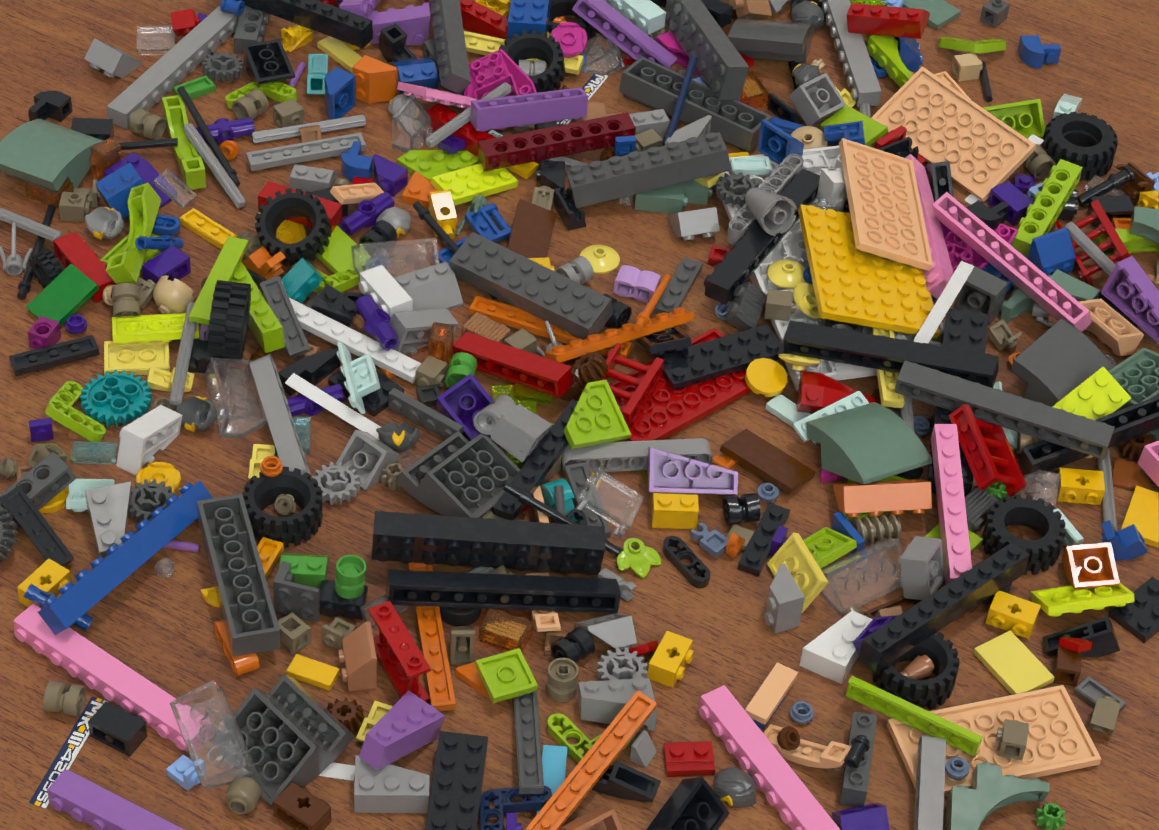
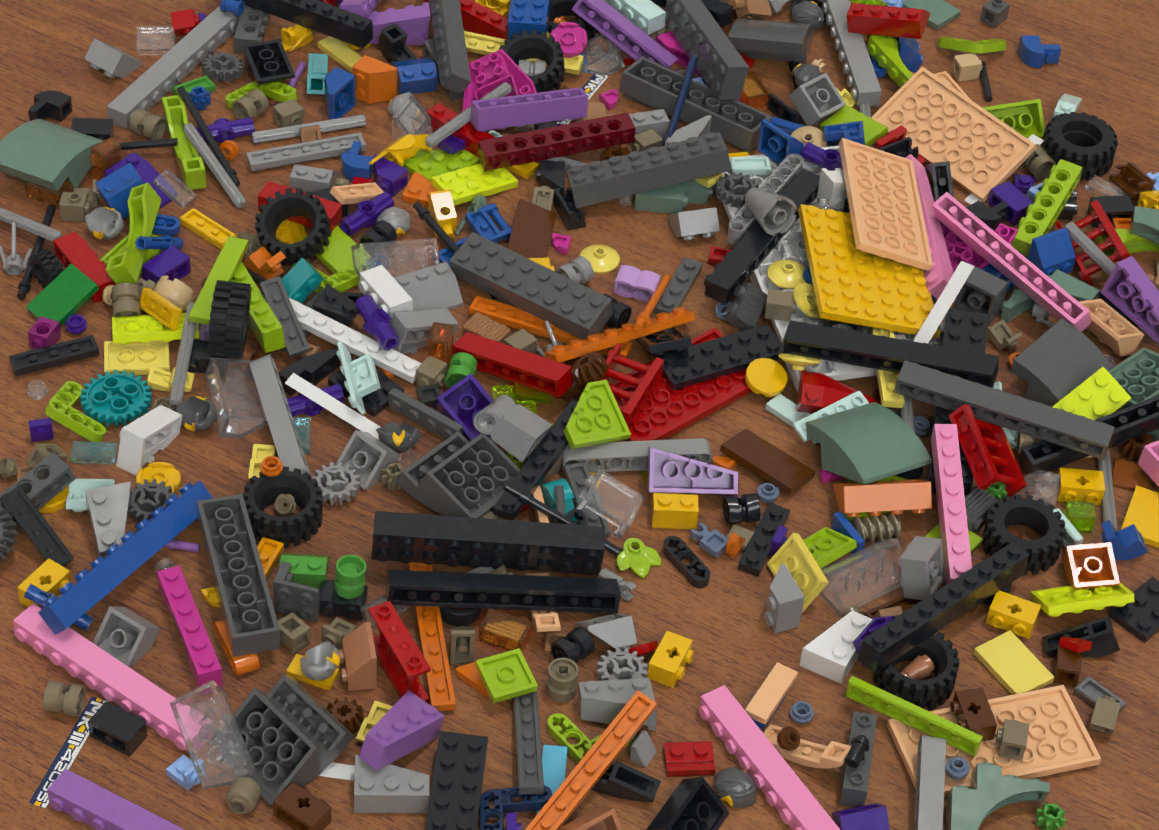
(37, 389): none -> clear plate
(126, 635): none -> light grey slope
(160, 308): none -> yellow tile
(196, 641): none -> dark pink arch
(200, 97): none -> blue gear
(320, 661): none -> light grey hair
(403, 149): none -> yellow animal
(435, 95): bright pink plate -> none
(561, 243): none -> dark pink tile
(609, 98): none -> dark pink tile
(624, 145): blue plate -> none
(826, 159): none -> dark purple piece
(974, 712): none -> reddish brown brick
(1081, 515): none -> clear neon green brick
(1113, 183): black pin -> none

